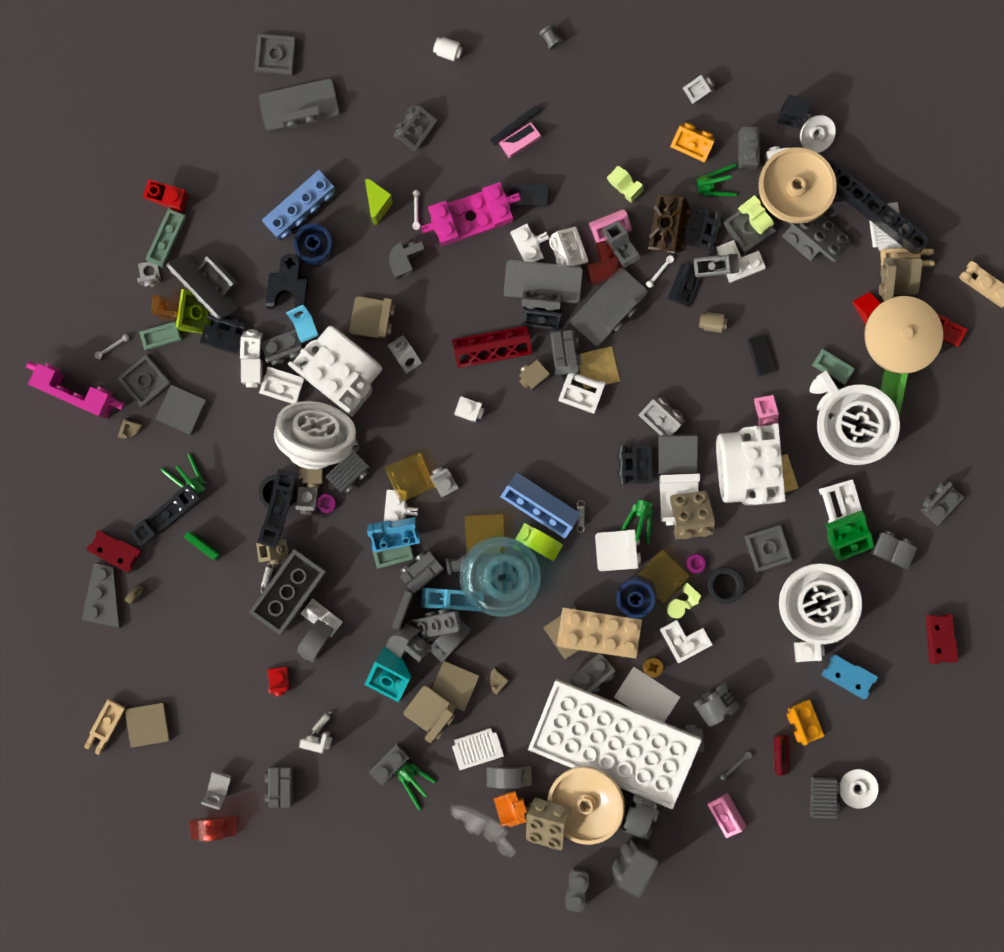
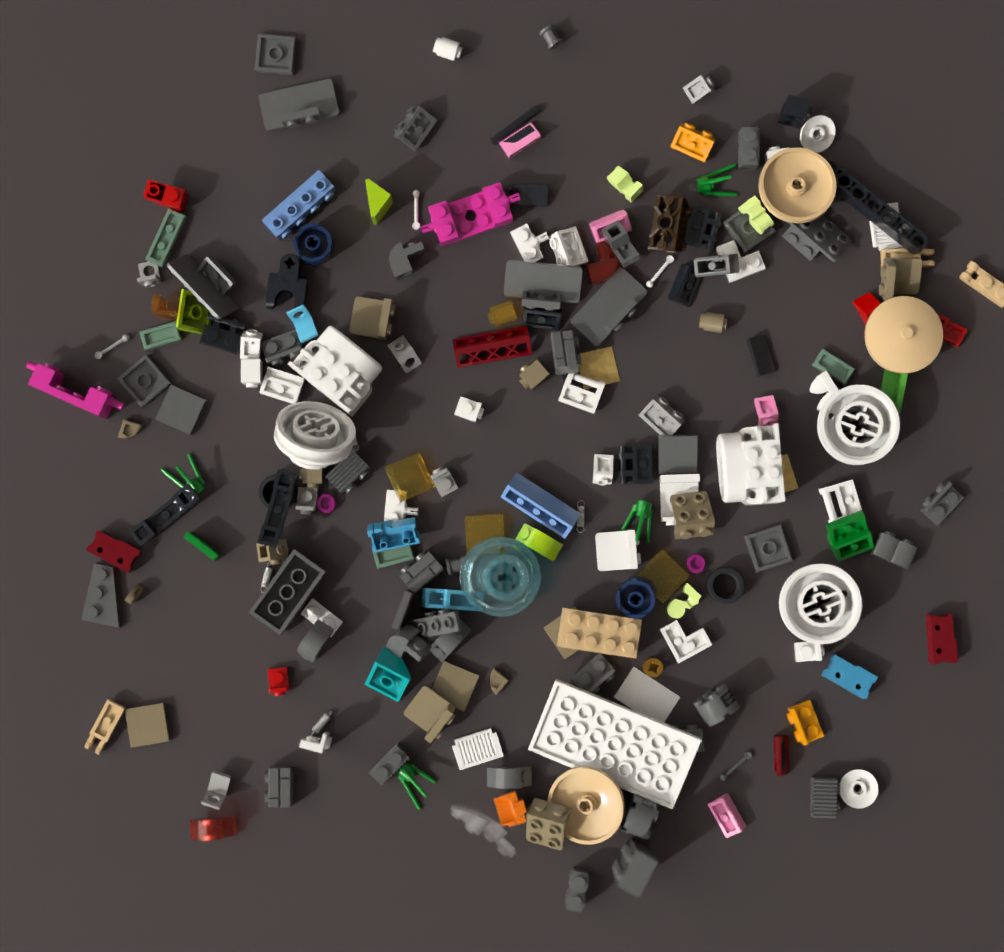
(502, 314): none -> clear yellow brick
(603, 469): none -> white bracket

